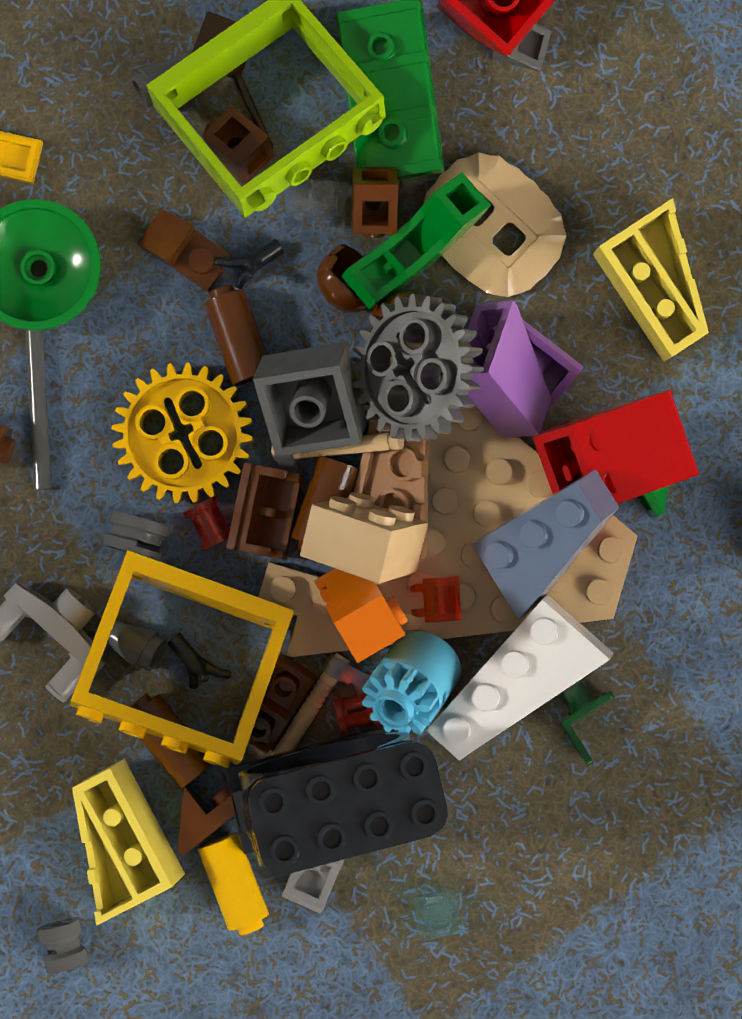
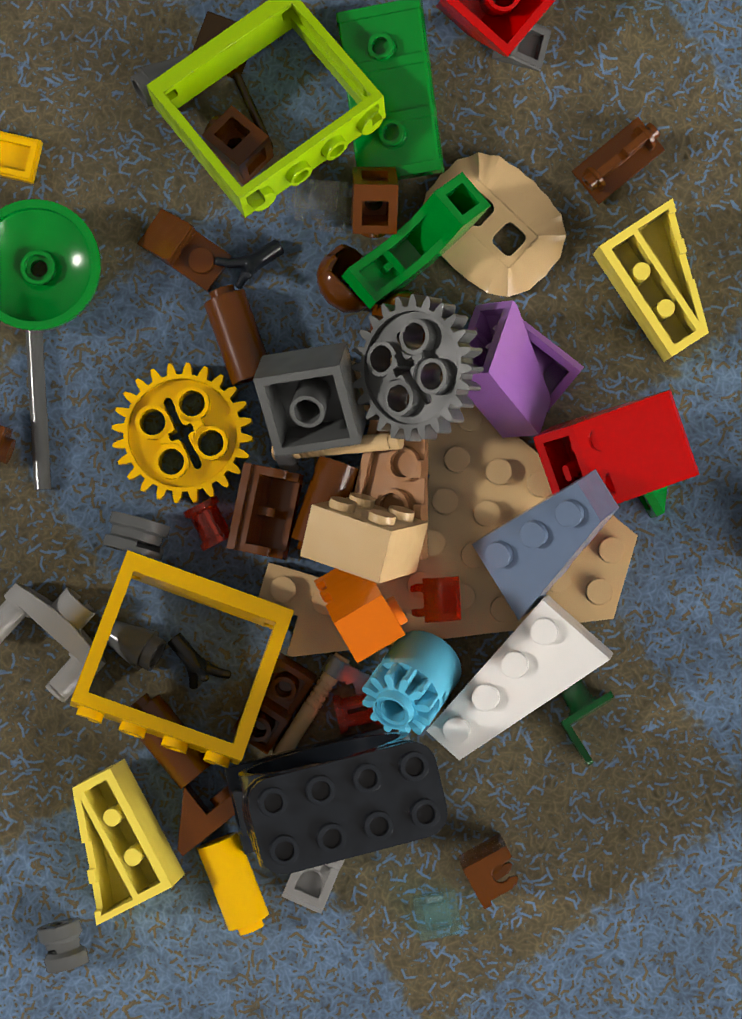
(487, 864): none -> reddish brown hinge
(619, 159): none -> reddish brown hinge

